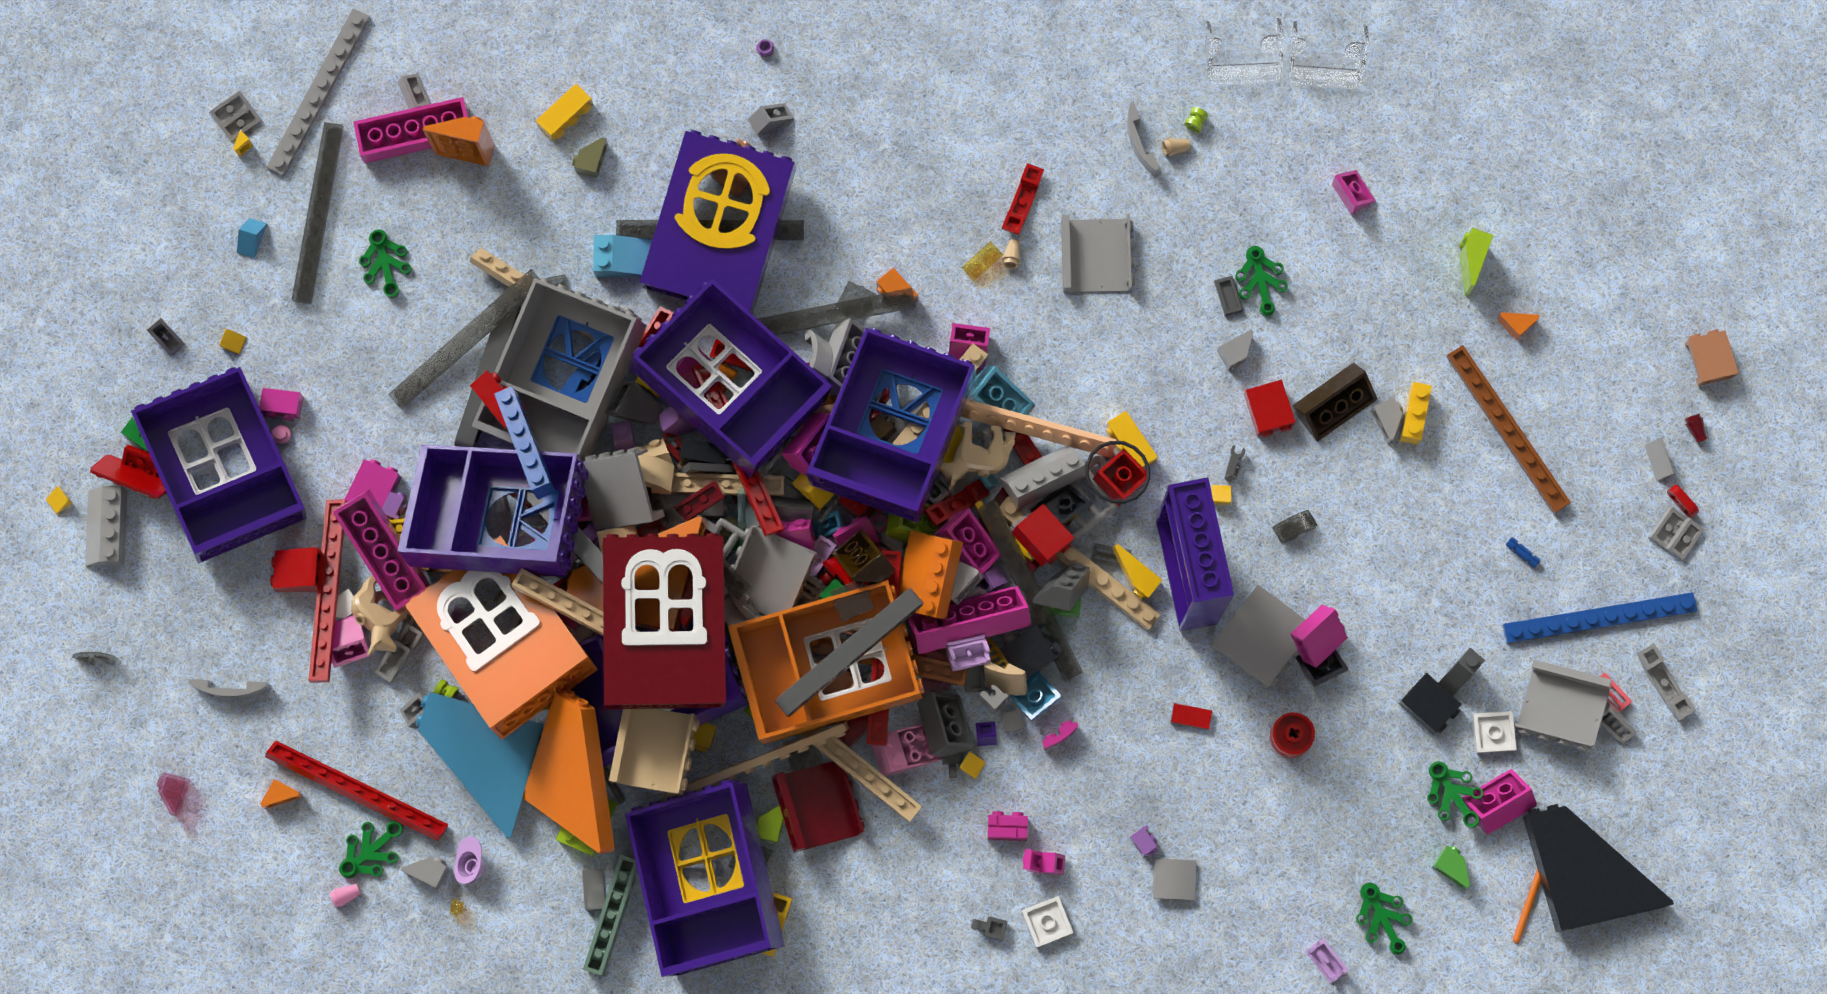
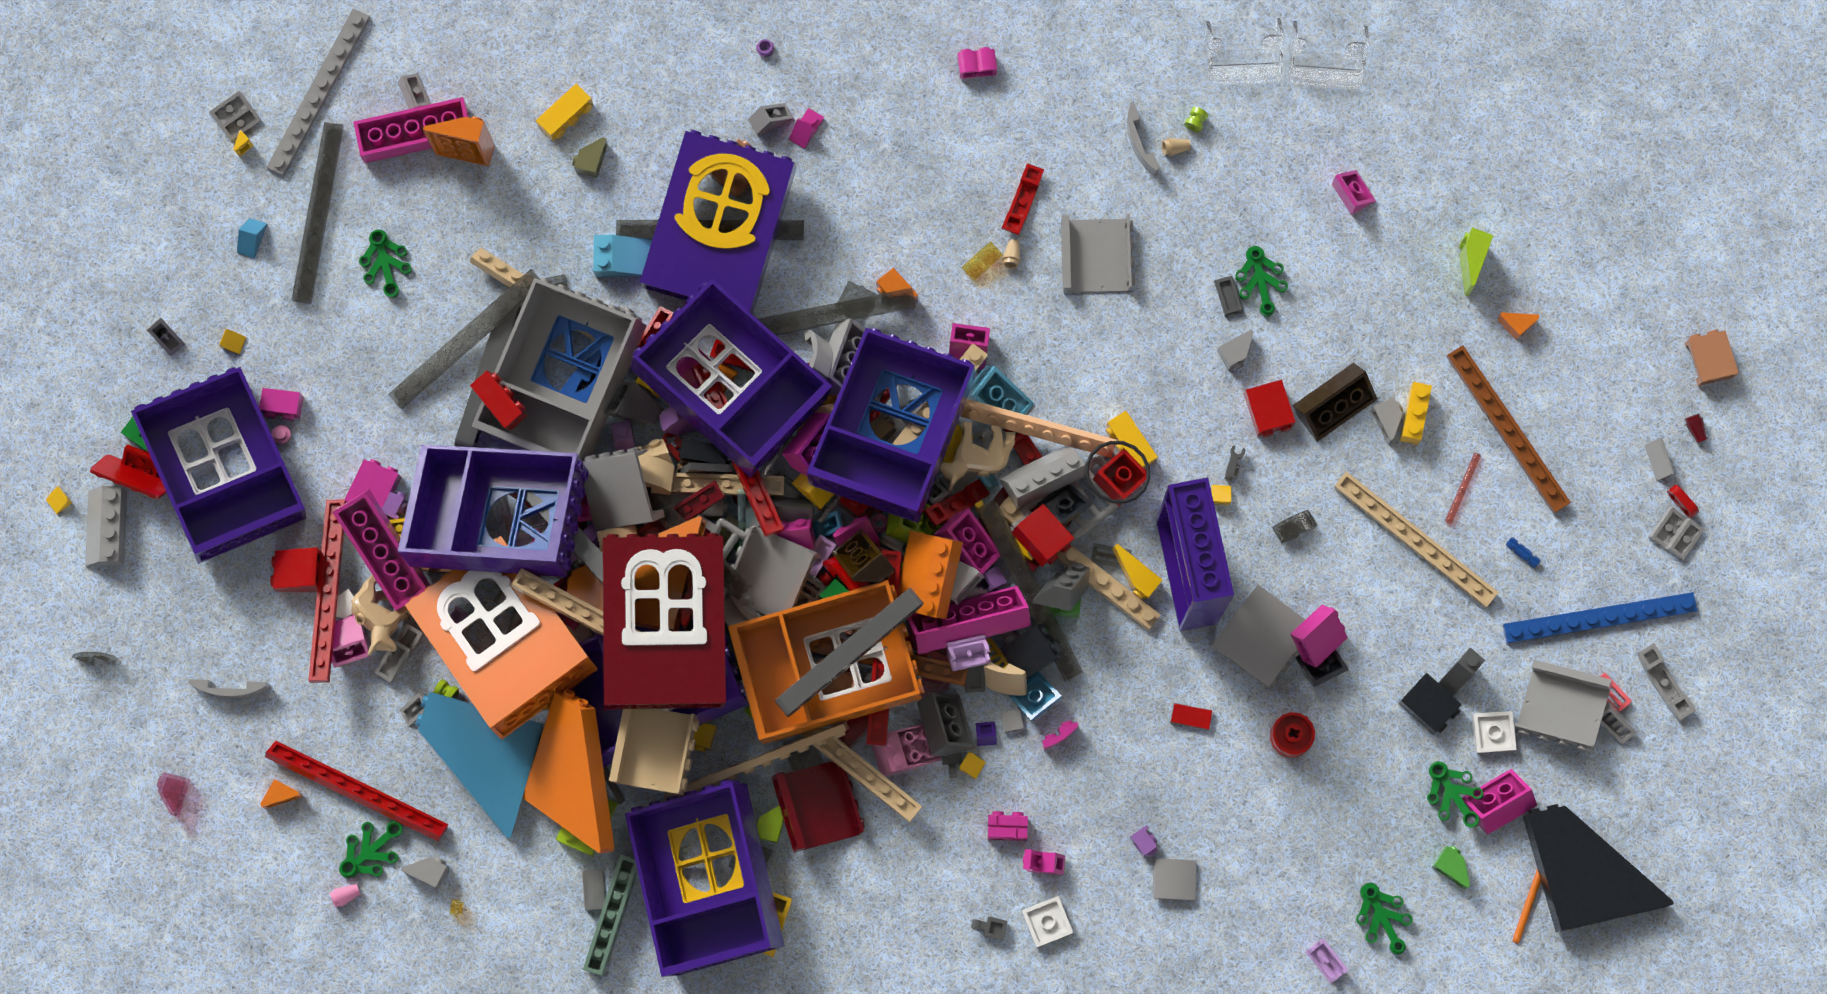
(469, 861): lavender piece -> none
(525, 443): brick -> none
(806, 128): none -> dark pink slope
(853, 604): clear smoke piece -> none
(977, 63): none -> dark pink brick
(995, 700): light grey hinge -> none
(1416, 539): none -> tan plate
(1463, 487): none -> clear red bar

